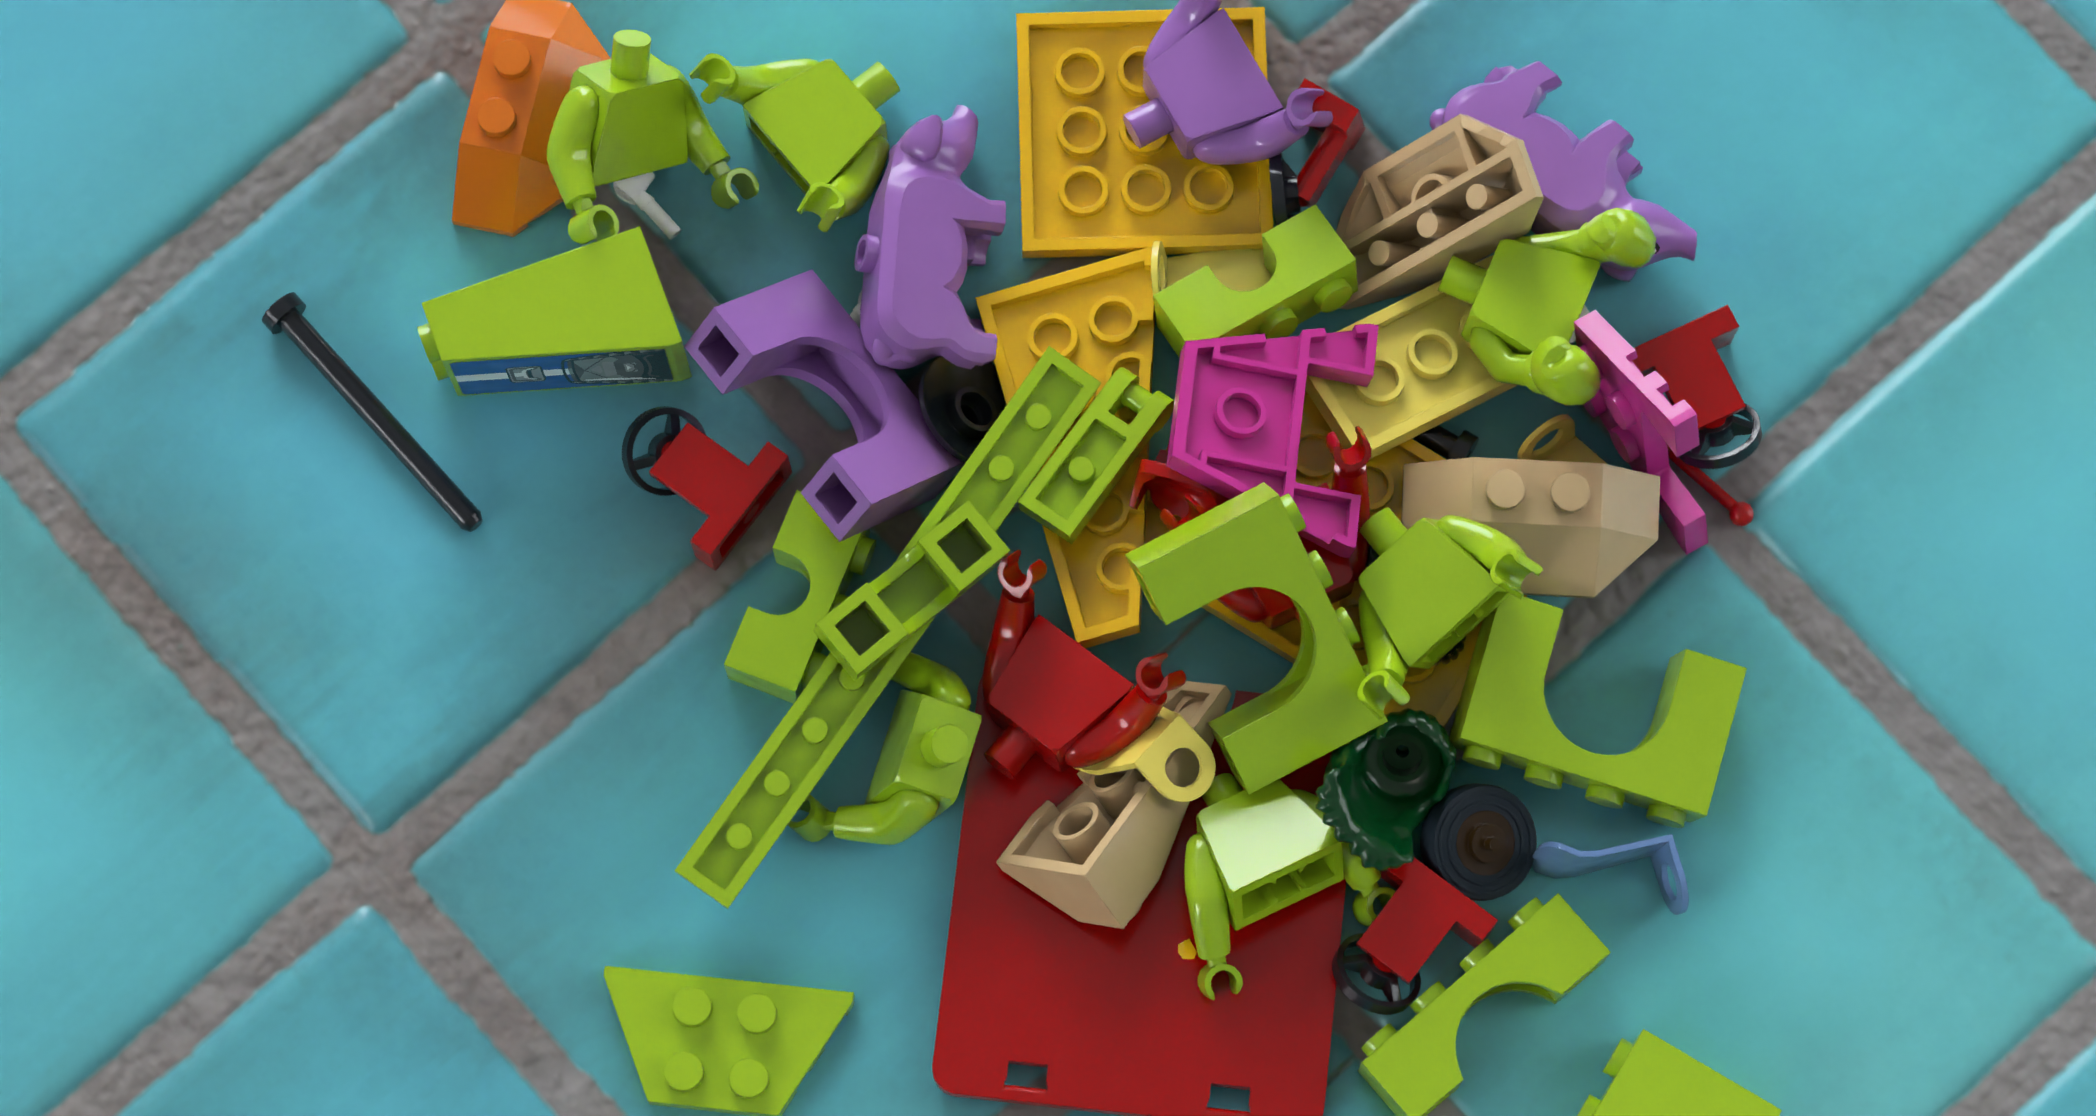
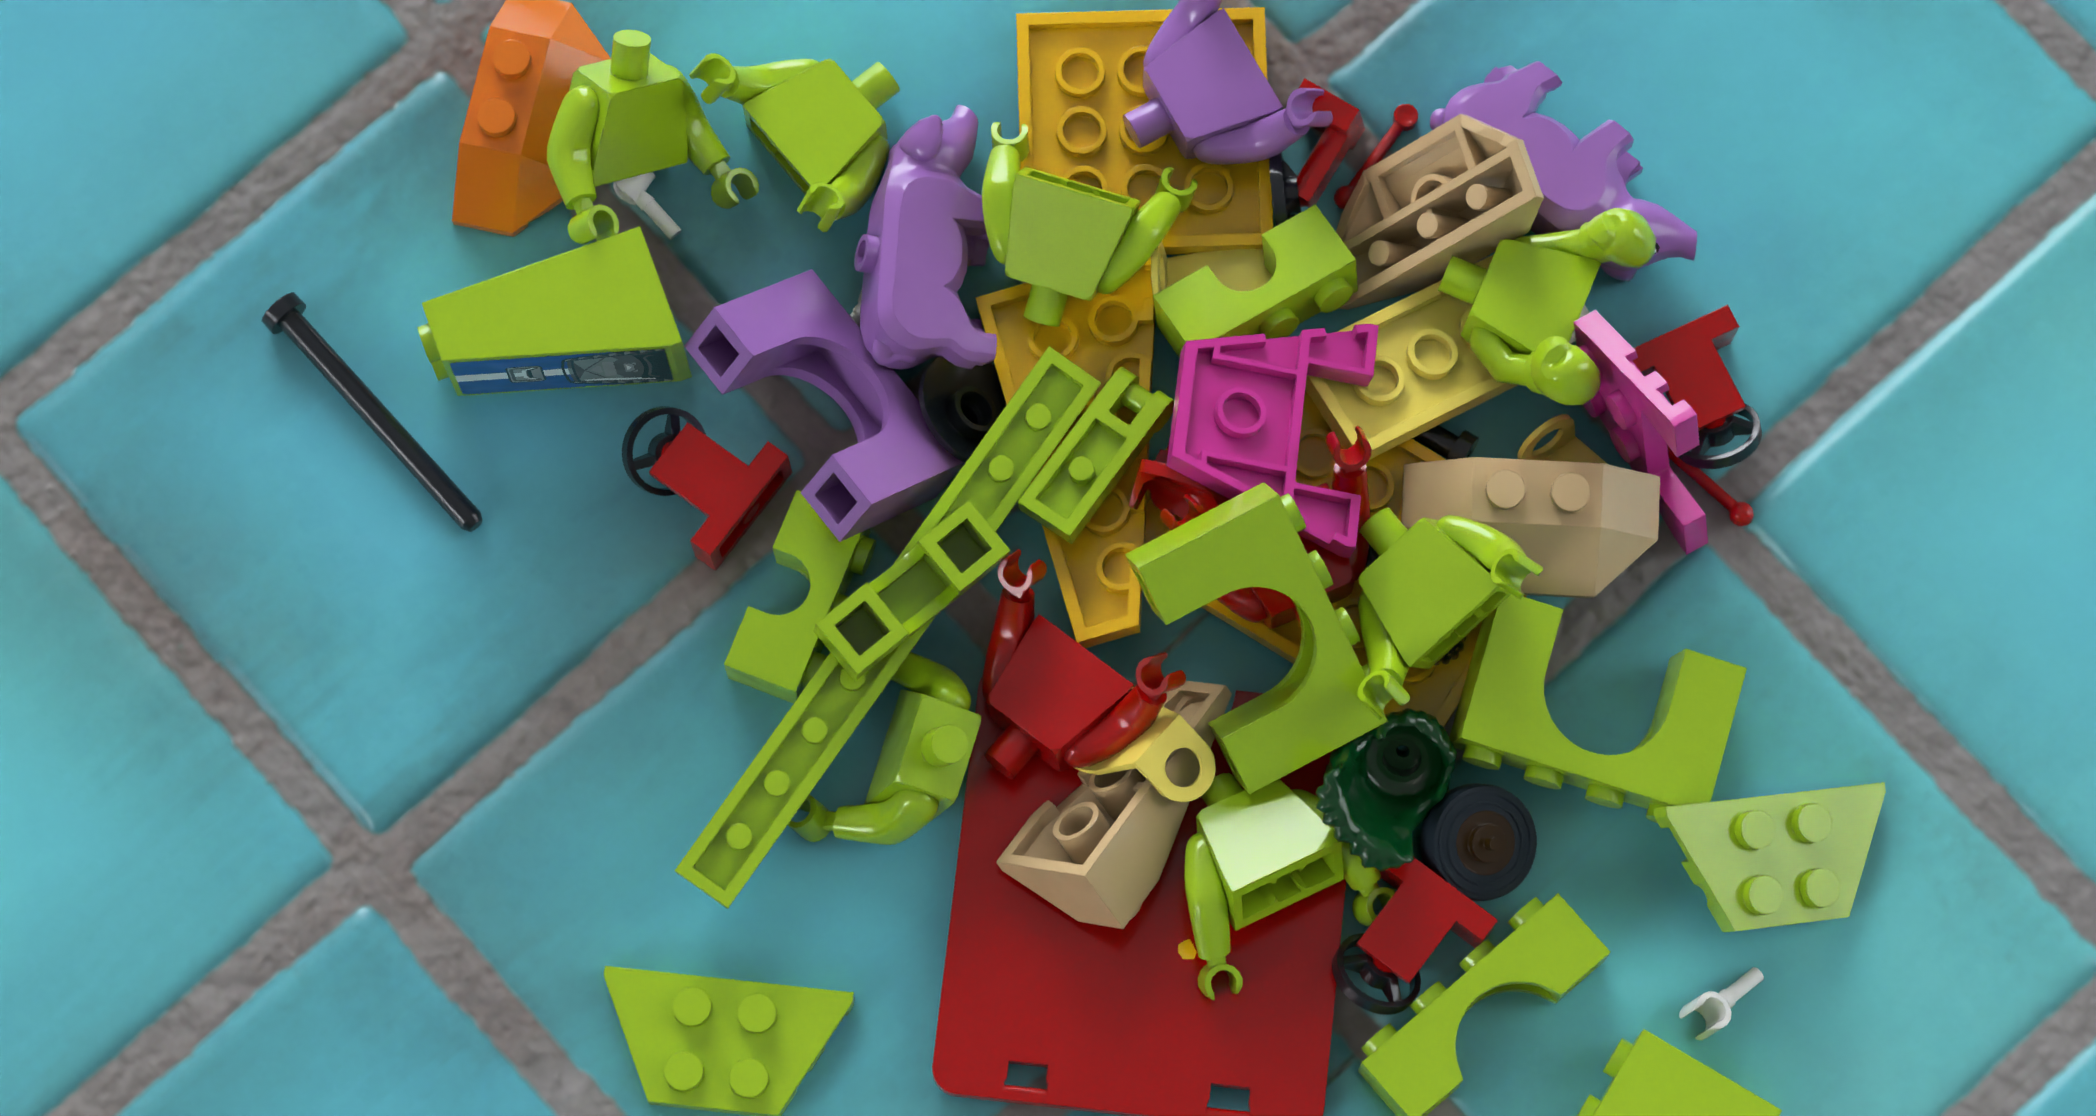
(1066, 232): none -> lime torso
(1404, 119): none -> red hinge
(1562, 861): medium blue piece -> none
(1716, 1006): none -> white hand
(1777, 853): none -> lime wing

